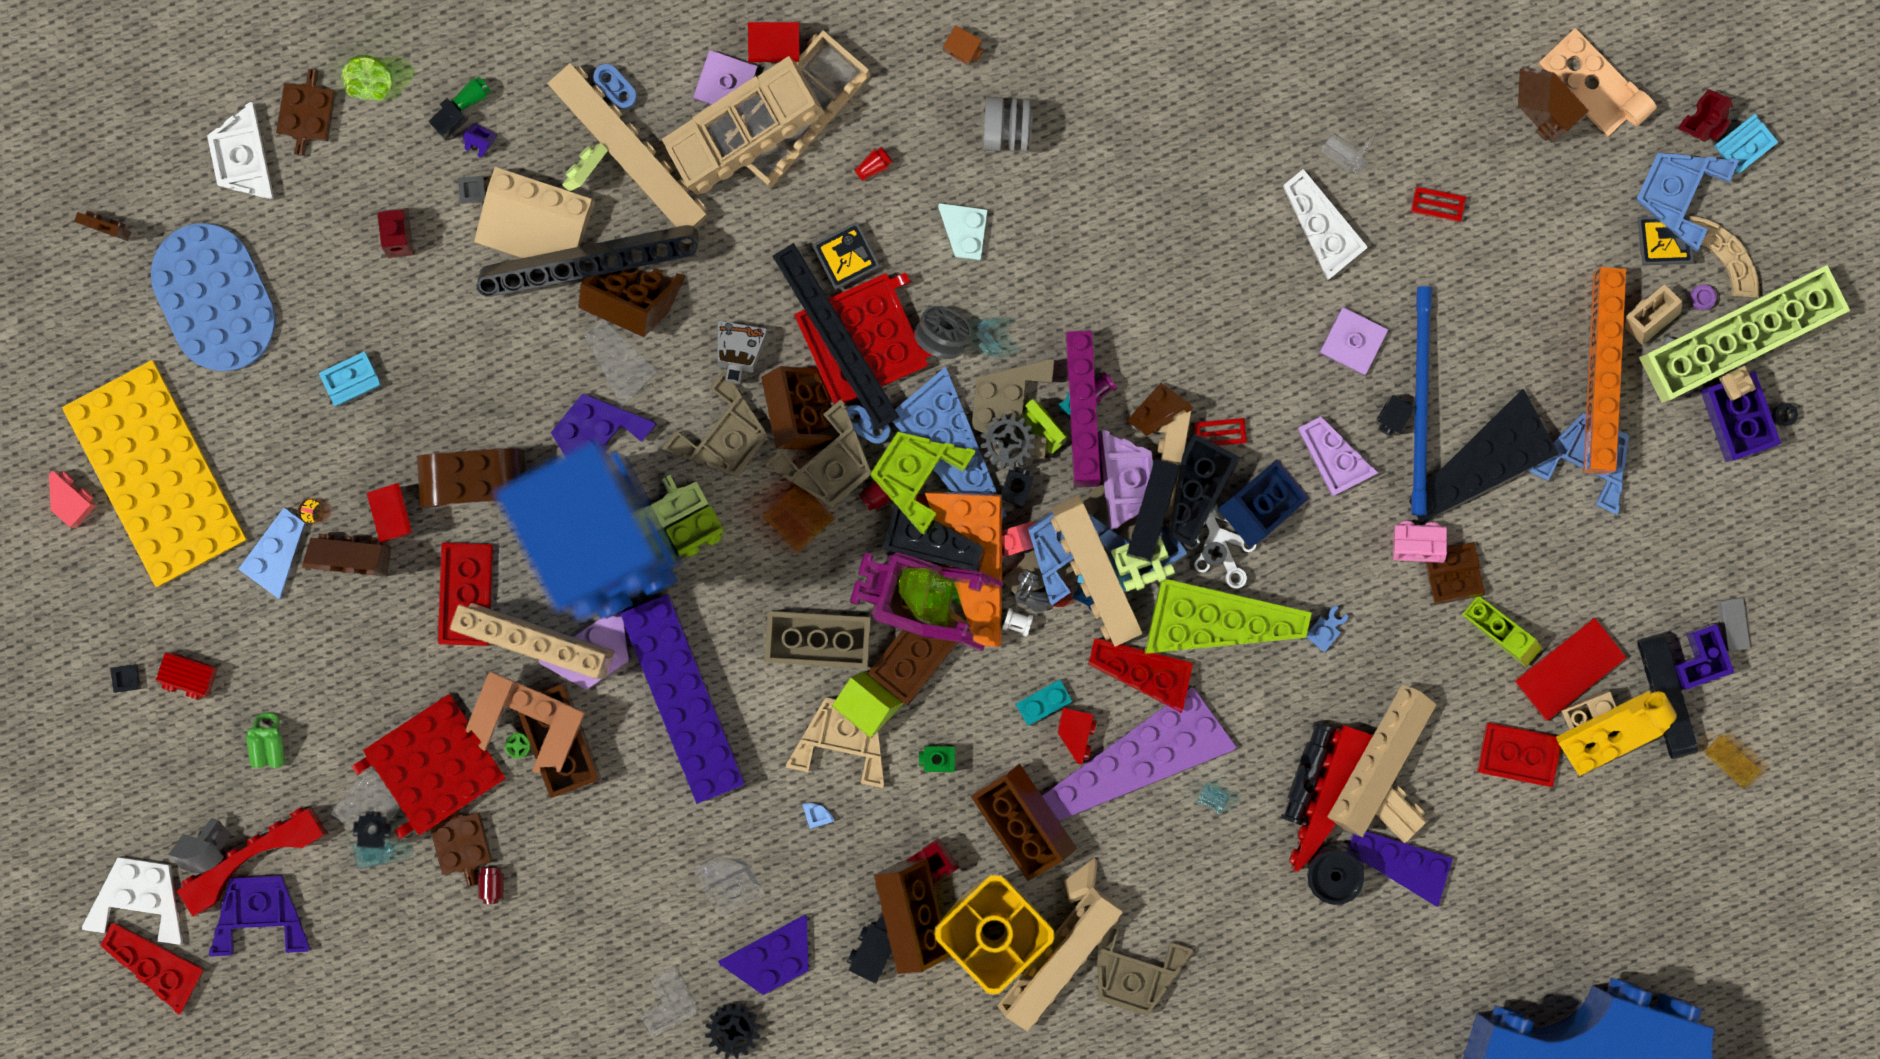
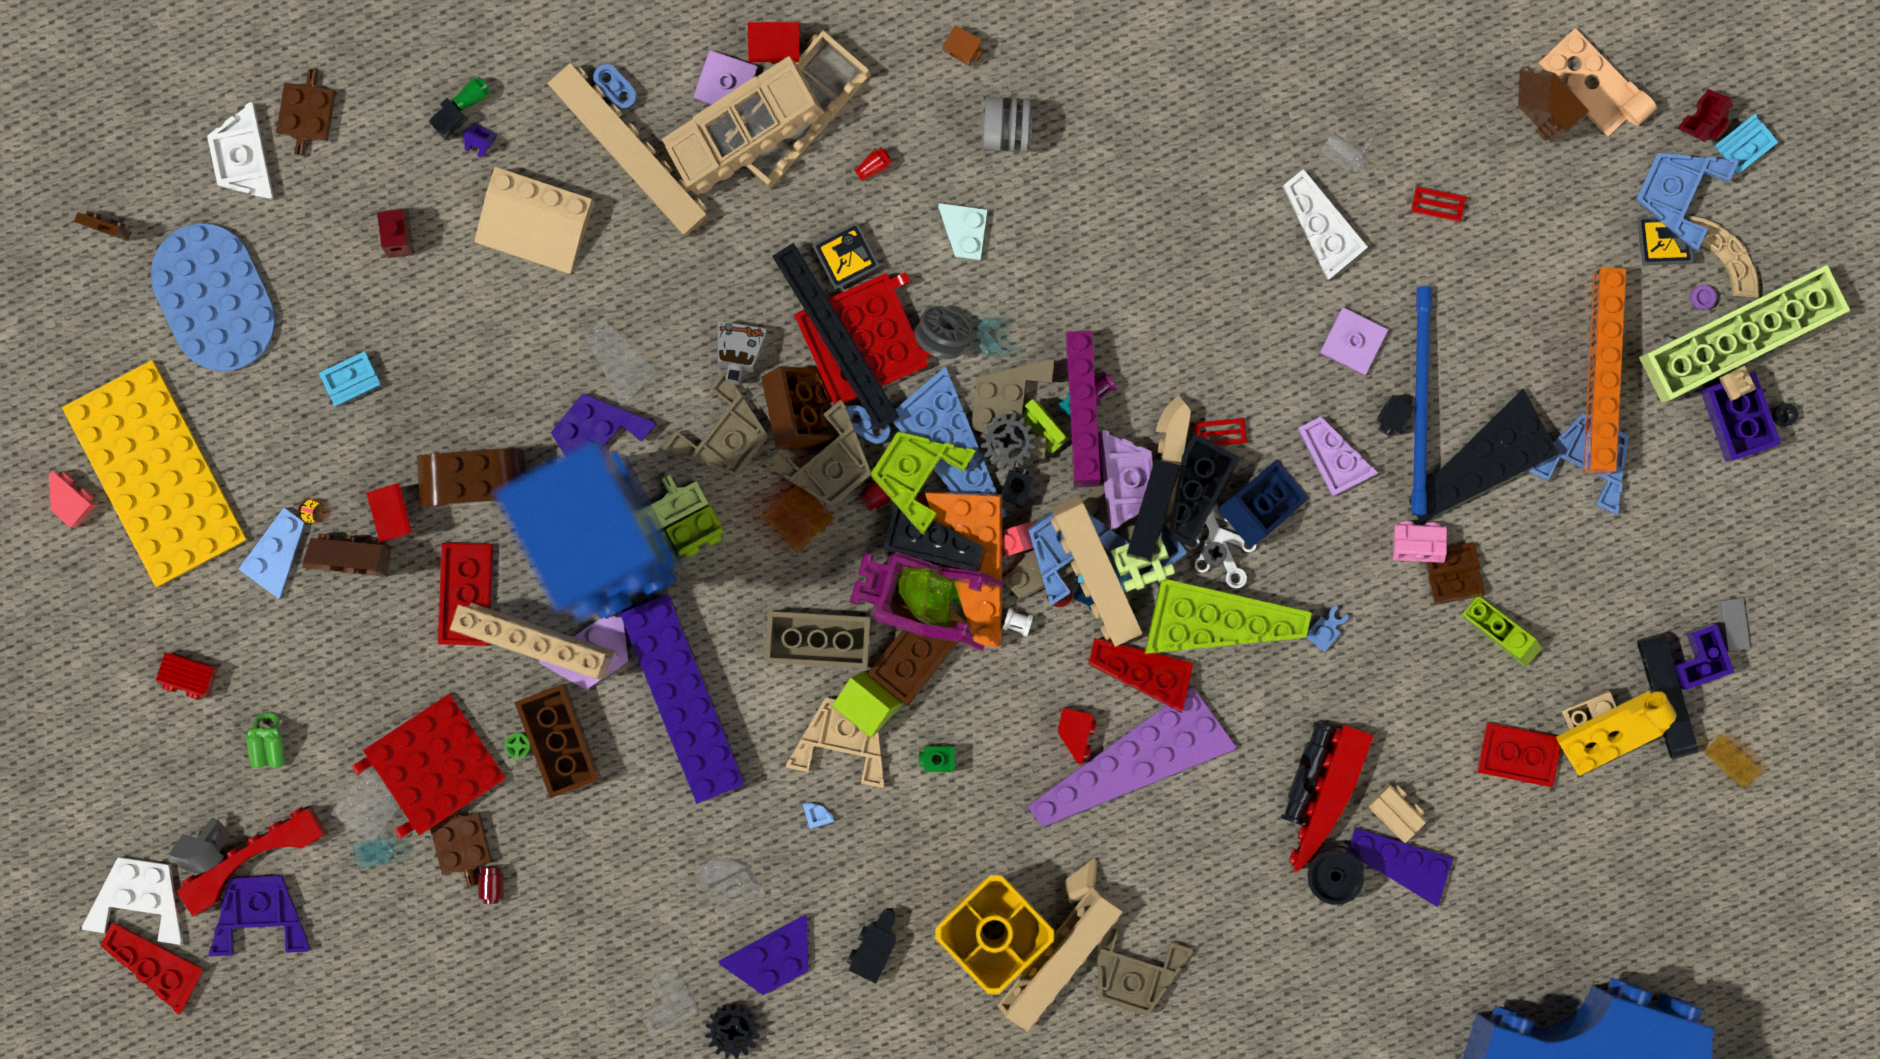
(125, 678): black tile -> none
(355, 78): clear neon green plate -> none
(374, 840): black brick -> none
(472, 189): dark grey tile -> none
(502, 692): nougat wedge -> none
(579, 172): yellowish green plate -> none
(596, 252): black beam -> none
(630, 297): reddish brown wedge -> none
(911, 915): reddish brown brick -> none
(939, 859): dark red cylinder -> none
(1023, 822): reddish brown brick -> none
(1035, 600): dark grey piece -> none
(1043, 702): teal plate -> none
(1158, 410): reddish brown wing -> none
(1212, 798): clear light blue bush -> none
(1382, 760): tan brick -> none
(1570, 669): red tile -> none
(1653, 314): tan brick -> none

